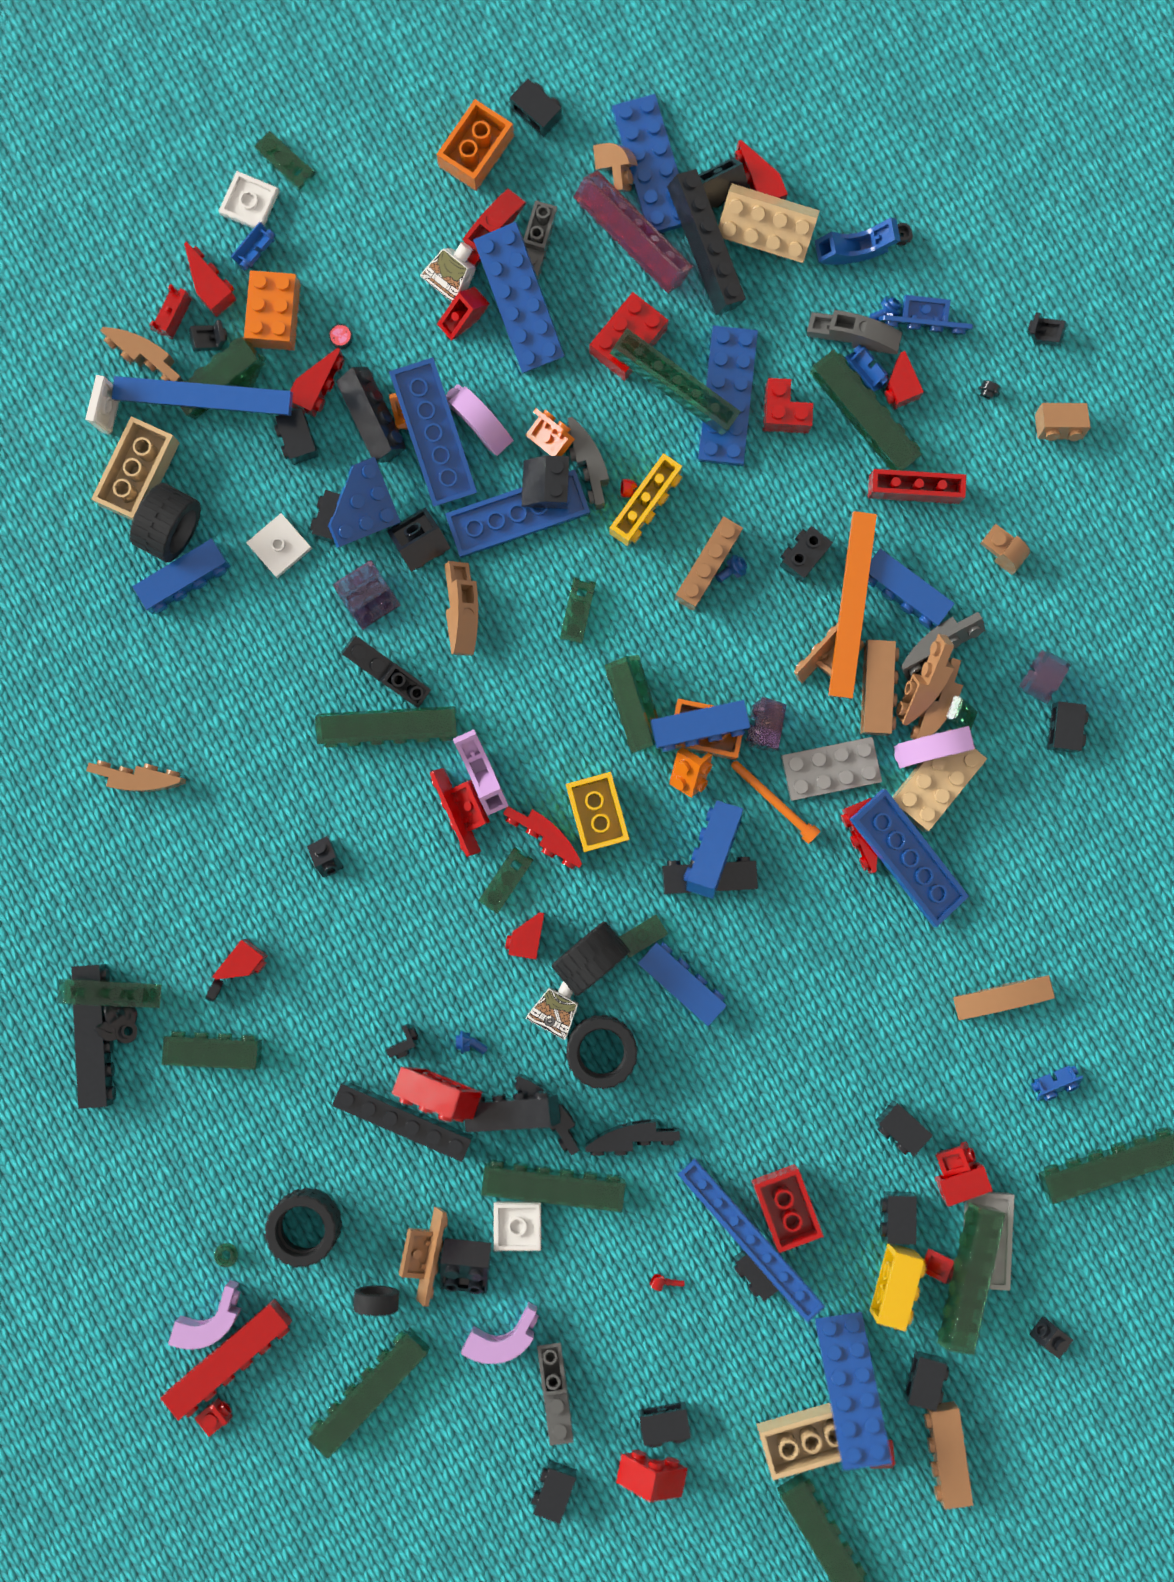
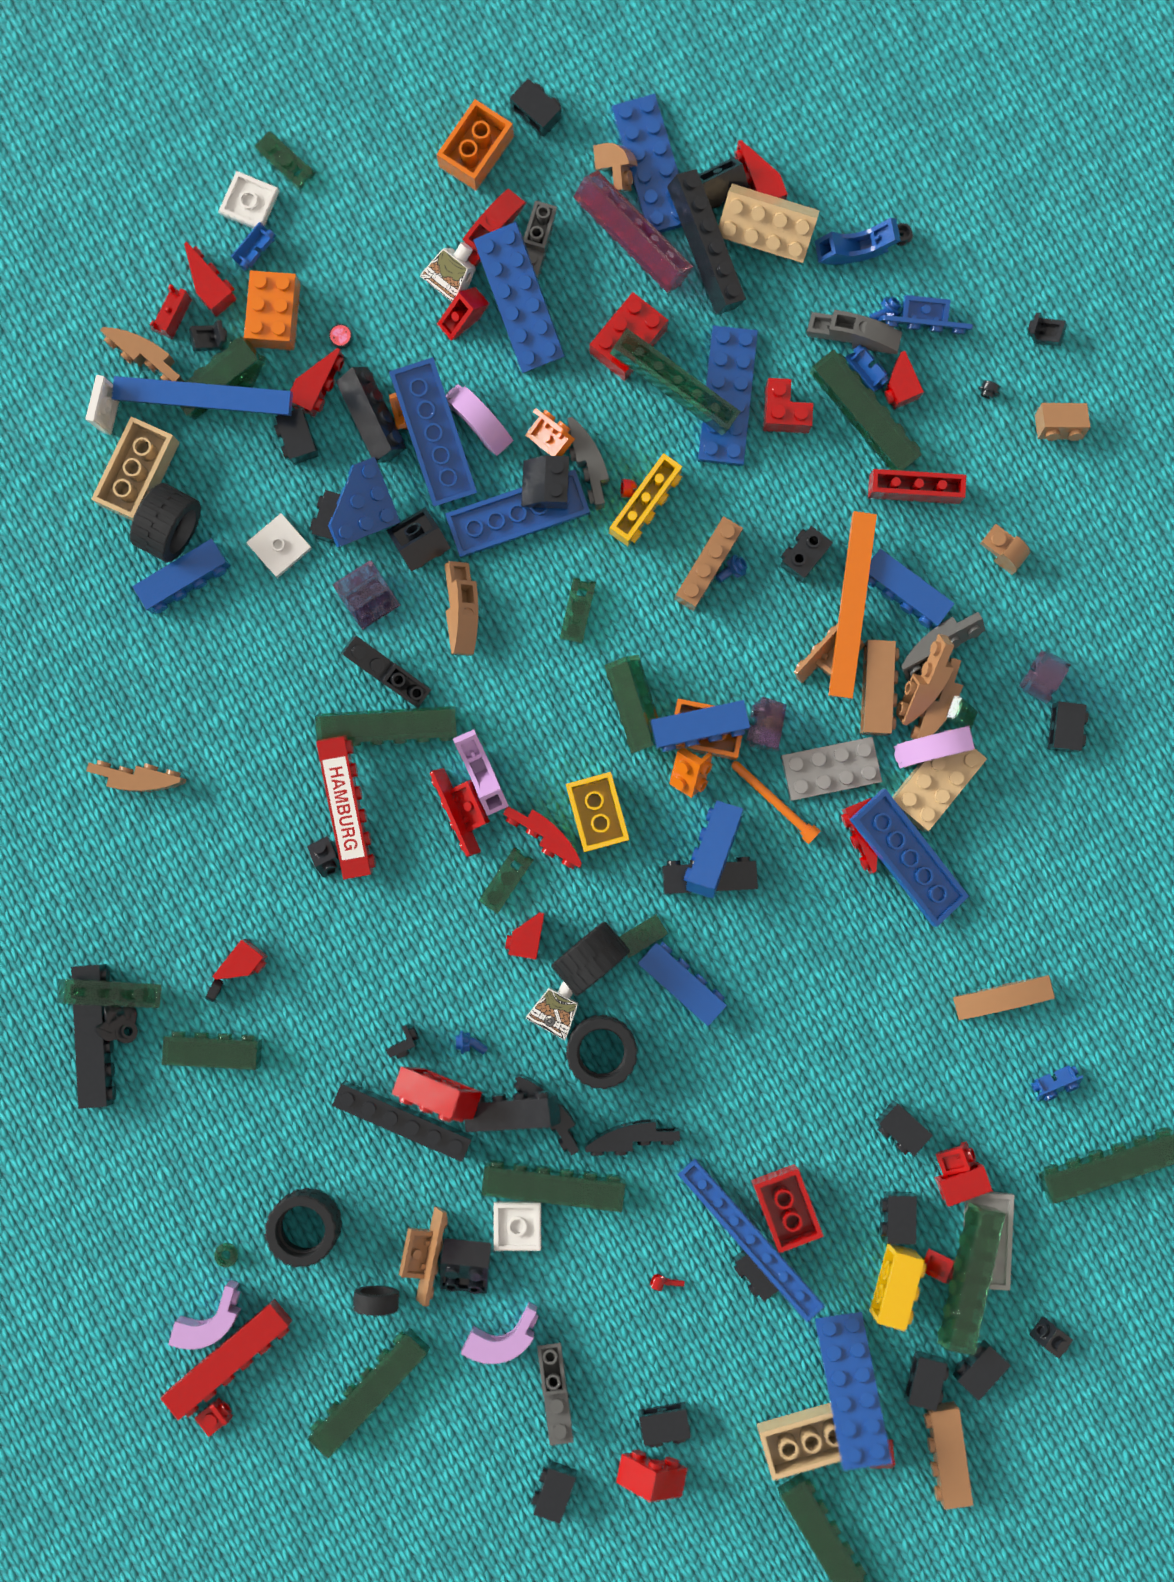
(345, 807): none -> red brick
(981, 1370): none -> black brick

